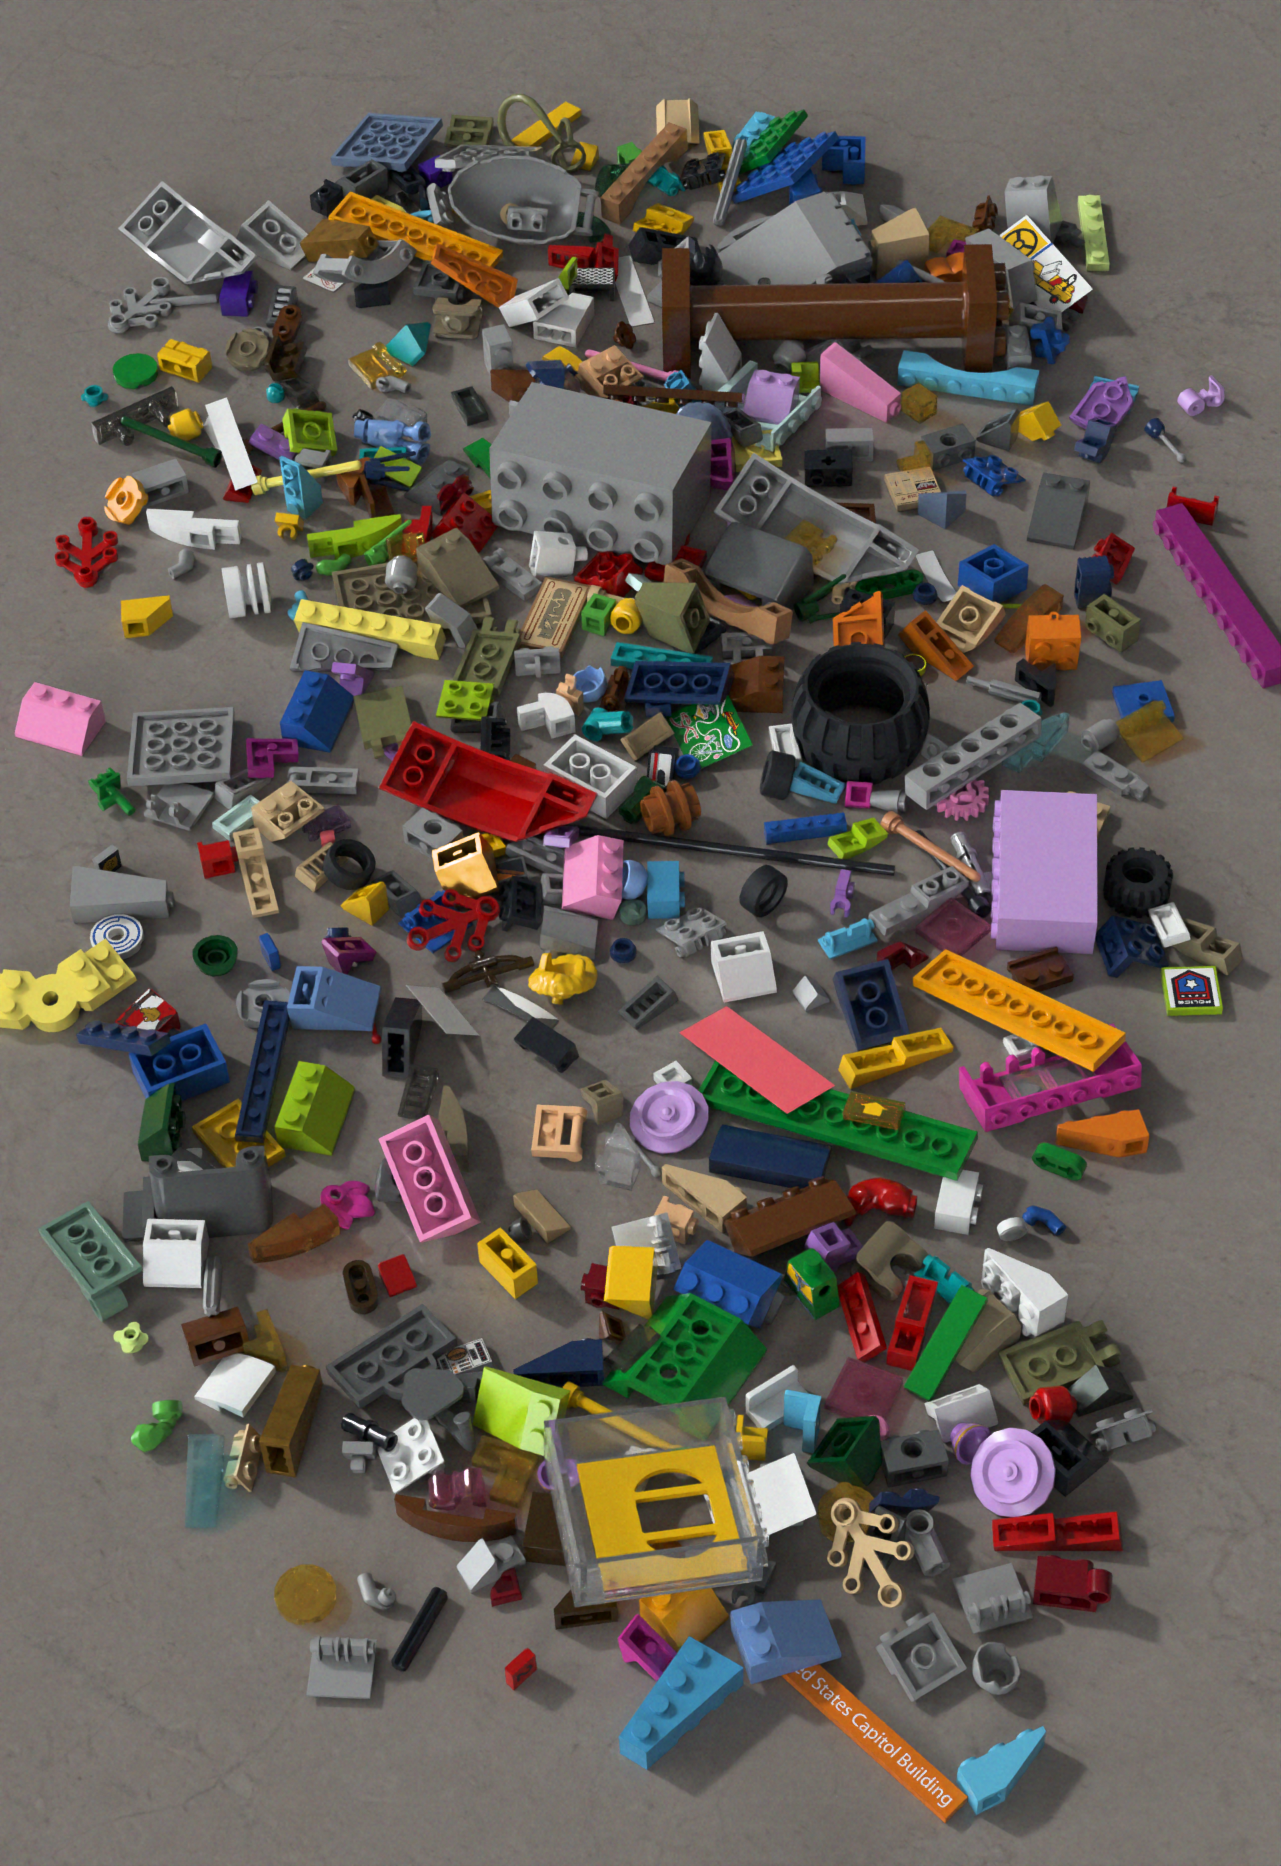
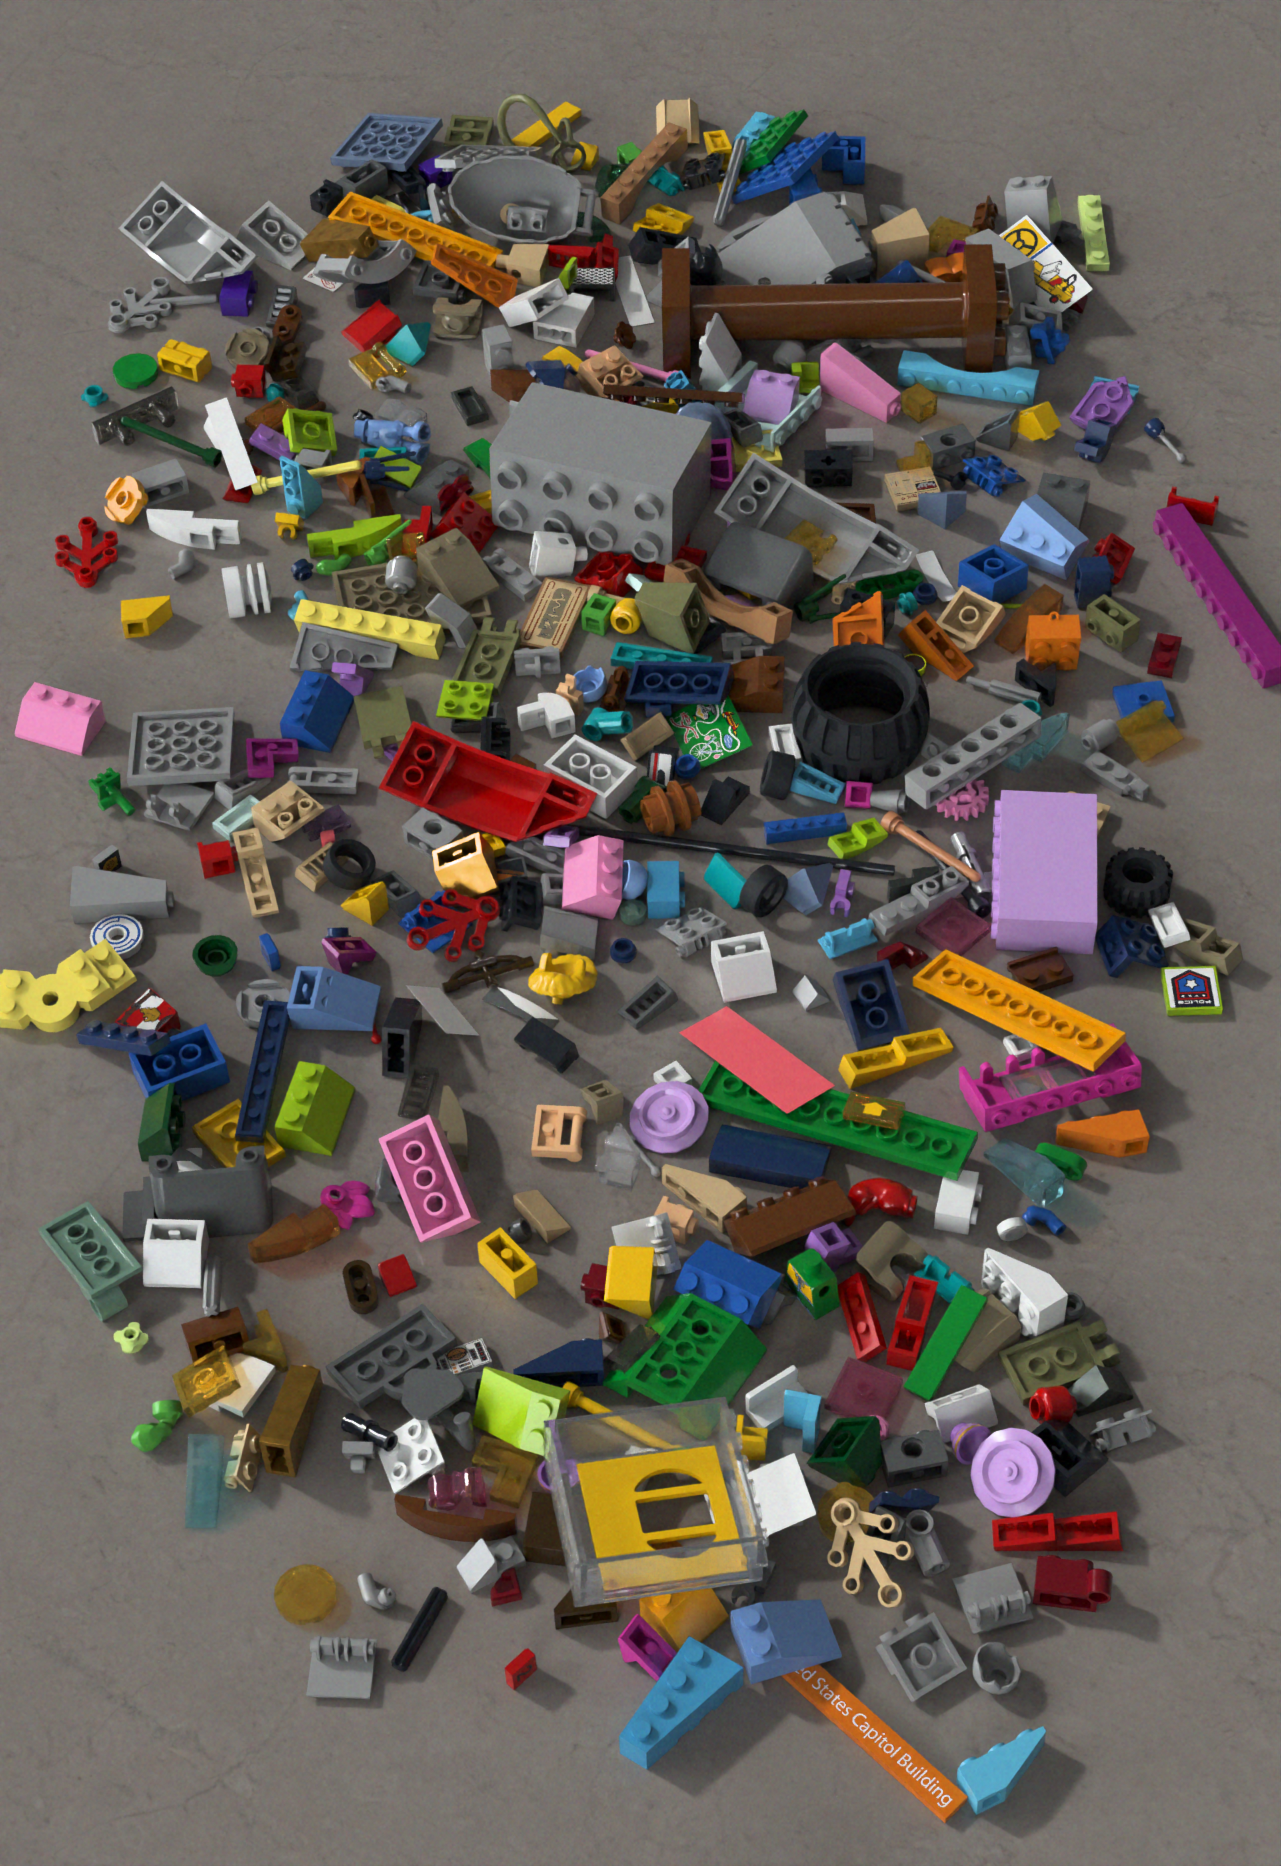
(185, 424): yellow head -> none
(206, 1381): none -> clear yellow plate
(249, 381): none -> red brick
(269, 414): none -> clear orange plate
(373, 326): none -> red slope
(526, 263): none -> tan torso
(723, 799): none -> black slope
(725, 880): none -> teal slope
(808, 888): none -> sand blue slope
(902, 886): none -> pearl dark grey slope
(907, 603): none -> teal plate
(957, 481): none -> black hand
(1028, 1171): none -> clear light blue slope
(1043, 538): none -> light blue wedge
(1078, 1304): none -> dark grey plate
(1164, 655): none -> dark red plate
(1194, 402): lavender leg -> none

